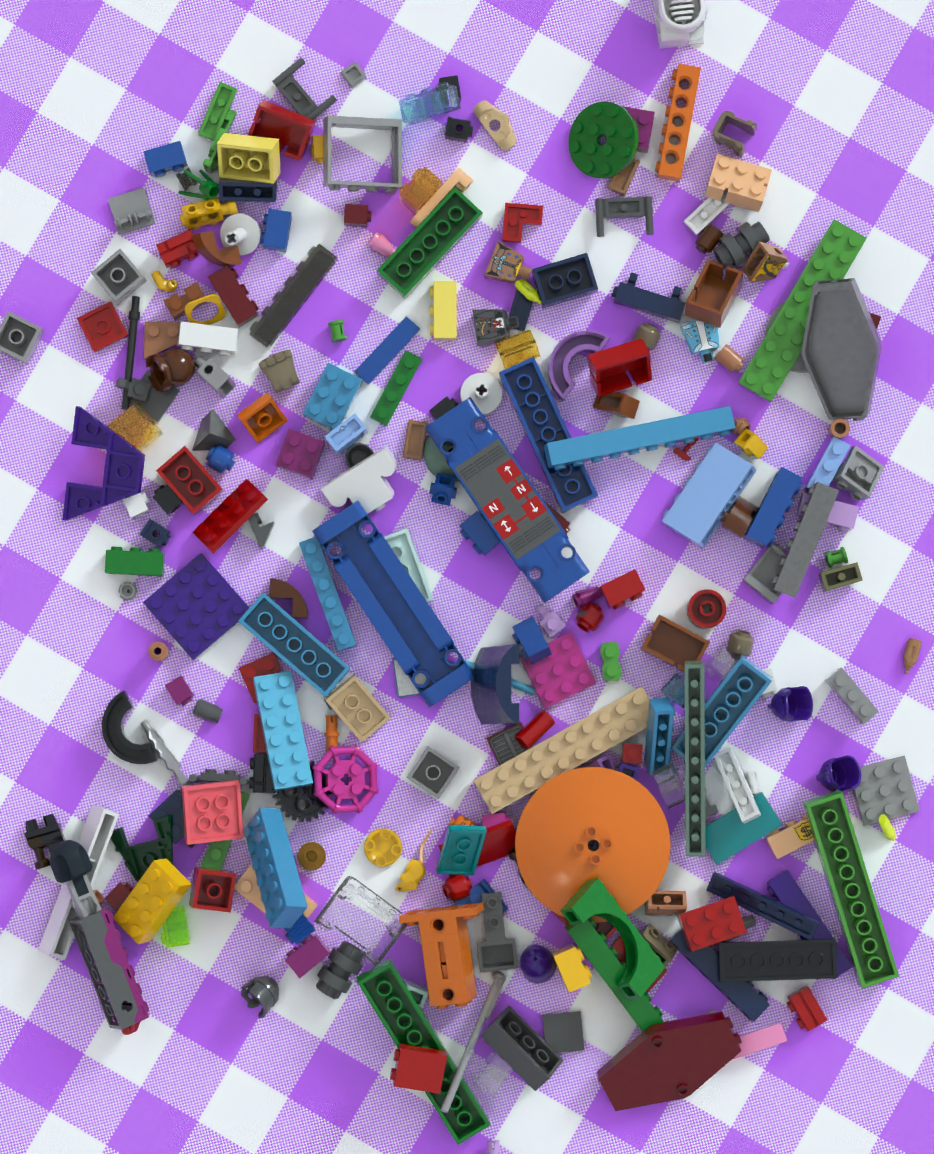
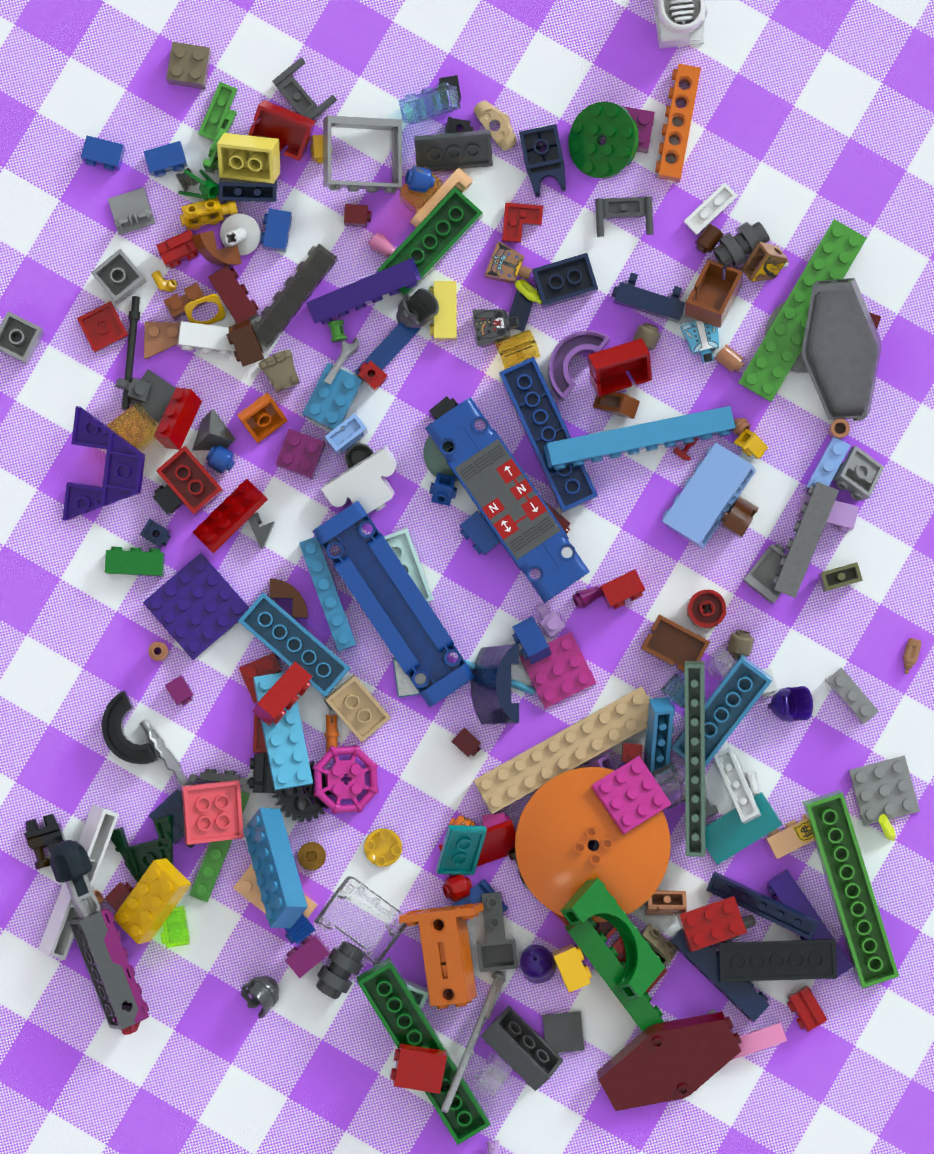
(102, 153): none -> blue brick
(122, 590): light grey plate -> none
(137, 505): white brick -> none
(170, 369): reddish brown tile -> none
(178, 418): none -> red brick
(188, 65): none -> dark tan brick
(207, 711): dark grey piece -> none
(212, 889): red brick -> none
(214, 376): light grey torso -> none
(245, 342): none -> reddish brown brick
(283, 694): none -> red brick
(346, 350): none -> light grey piece
(353, 74): light grey tile -> none
(364, 290): none -> dark purple brick
(372, 375): none -> red brick
(396, 388): green plate -> none
(414, 440): medium nougat tile -> none
(414, 871): yellow animal -> none
(417, 309): none -> dark grey helmet
(419, 179): none -> blue head
(433, 772): light grey brick -> none
(454, 150): none -> dark grey plate
(467, 743): none -> dark red brick
(492, 391): white piece -> none
(505, 745): tile -> none
(534, 729): red pin -> none
(546, 163): none -> dark blue brick
(589, 617): red head -> none
(611, 667): bright green brick -> none
(621, 182): medium nougat tile -> none
(631, 795): none -> dark pink plate
(729, 117): dark tan piece -> none
(743, 180): light nougat piece -> none
(771, 510): blue brick -> none
(836, 557): bright green bush -> none
(840, 774): dark purple helmet -> none

